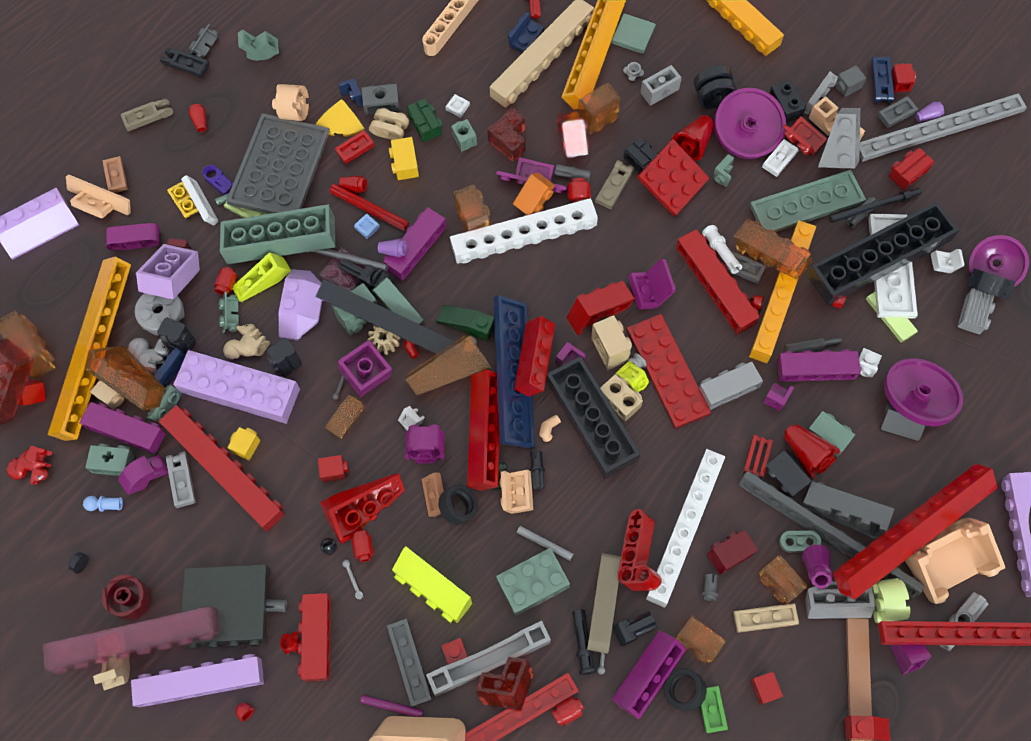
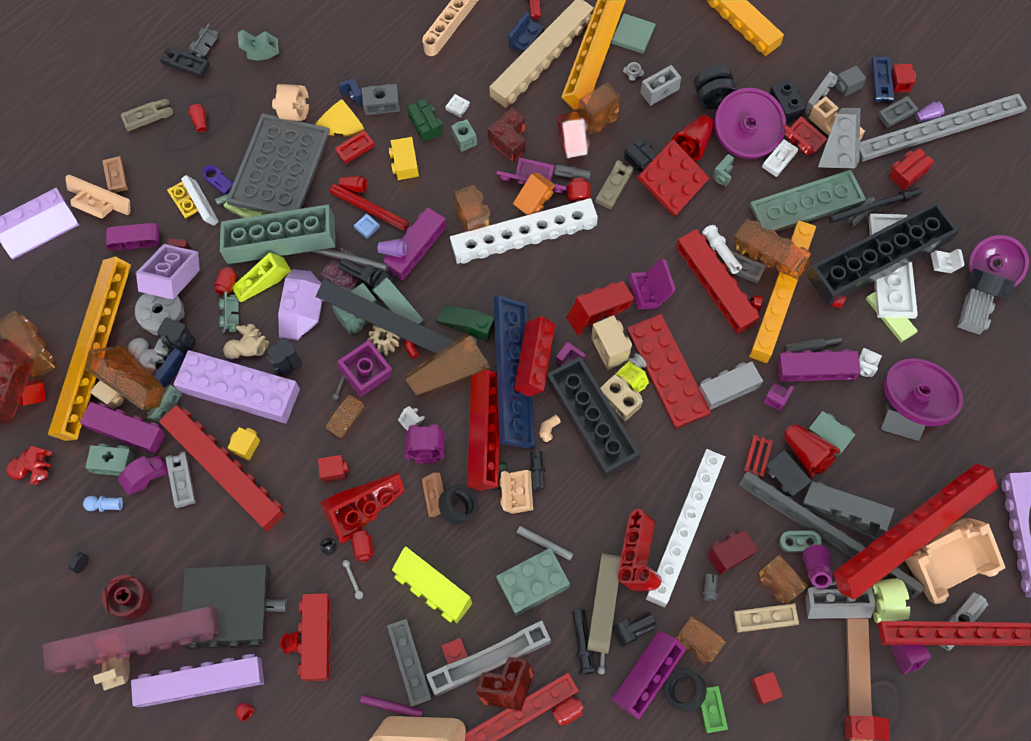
(389, 124): tan brick -> none

